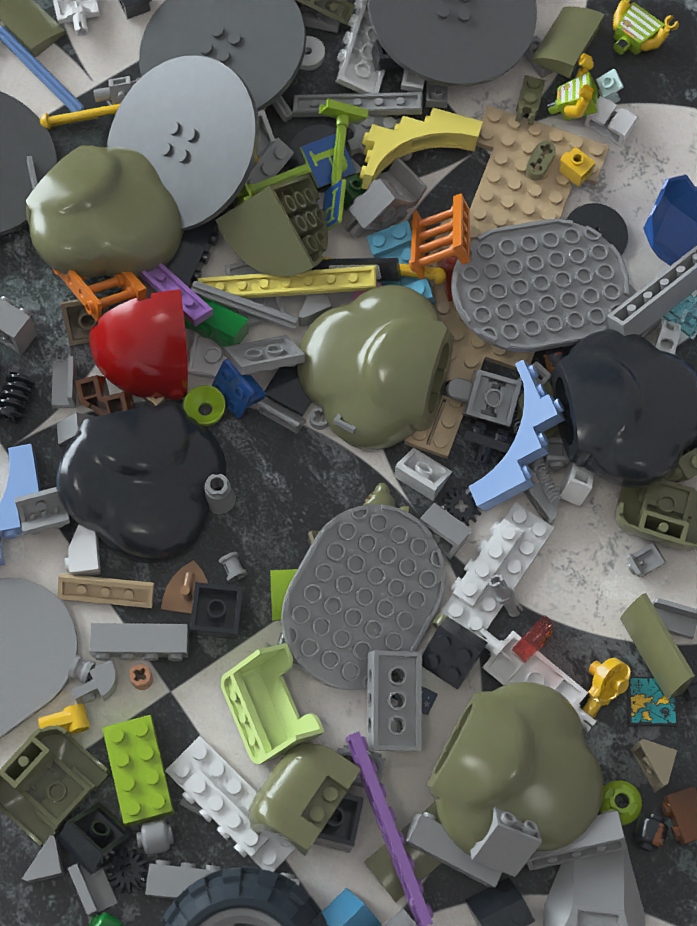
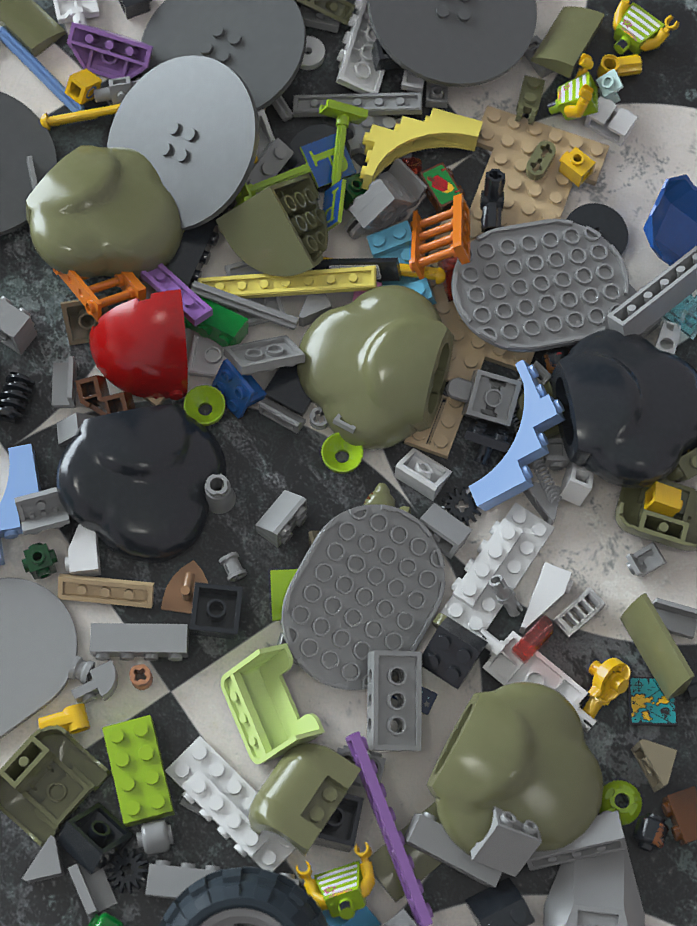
(43, 567): none -> dark green brick
(82, 86): none -> yellow brick
(108, 52): none -> medium lavender wedge
(282, 518): none -> light grey slope
(335, 444): none -> lime piece
(342, 888): none -> torso
(414, 164): none -> clear red tile
(440, 187): none -> brick
(492, 200): none -> black piece
(548, 591): none -> white slope
(593, 598): none -> light grey slope
(623, 65): none -> yellow piece
(663, 499): none -> yellow brick

